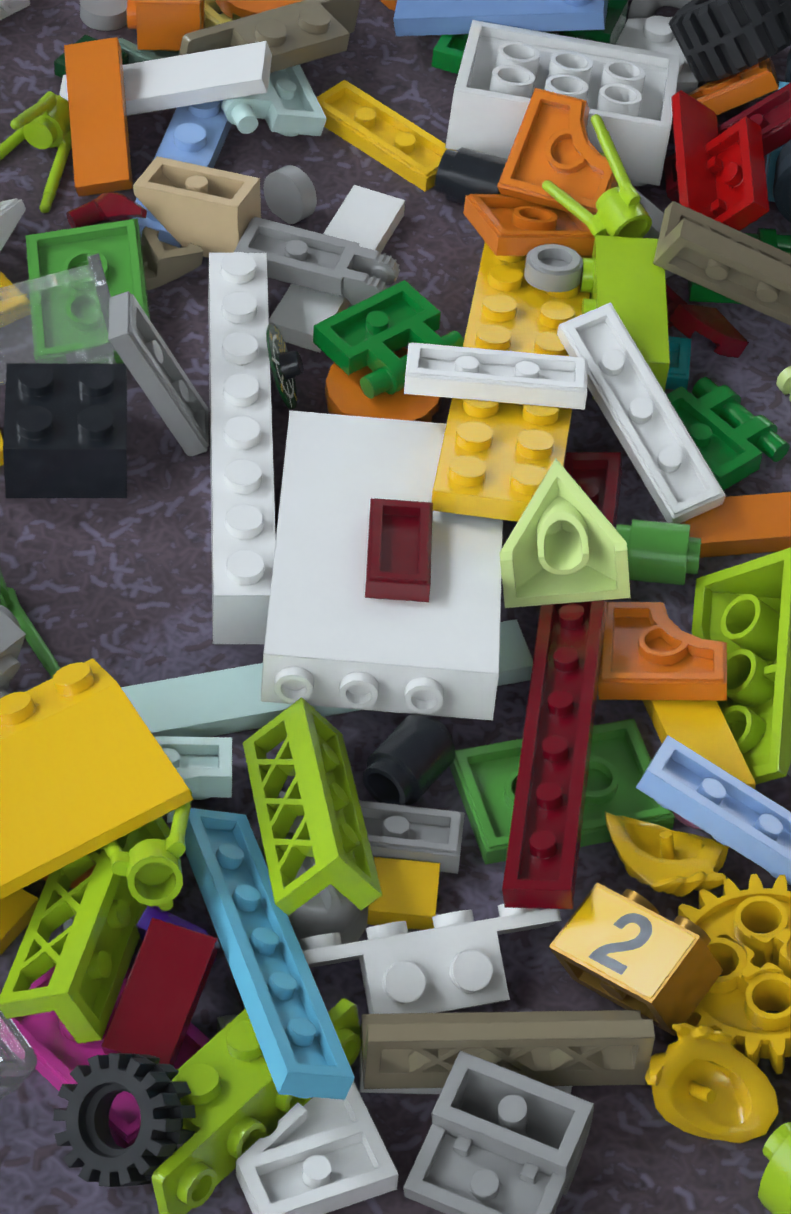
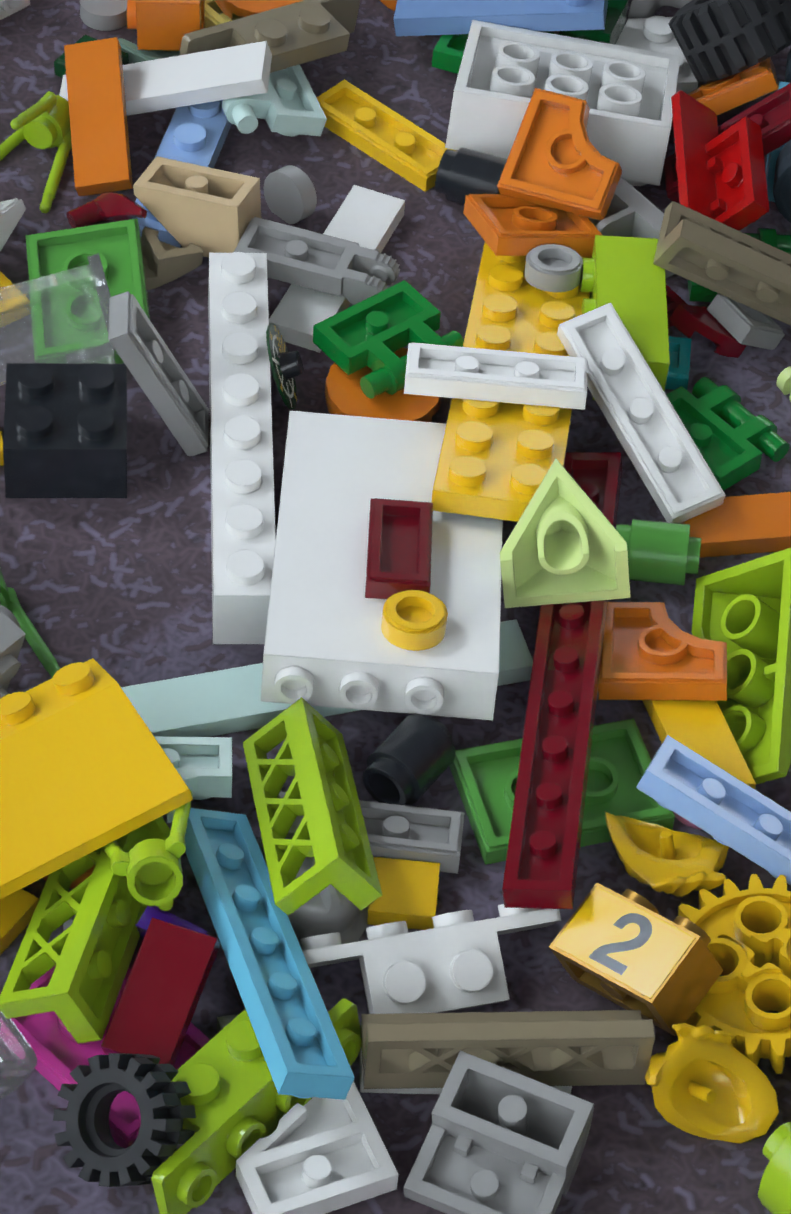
(414, 620): none -> yellow tile
(619, 207): lime plant -> none
(746, 324): none -> light grey tile

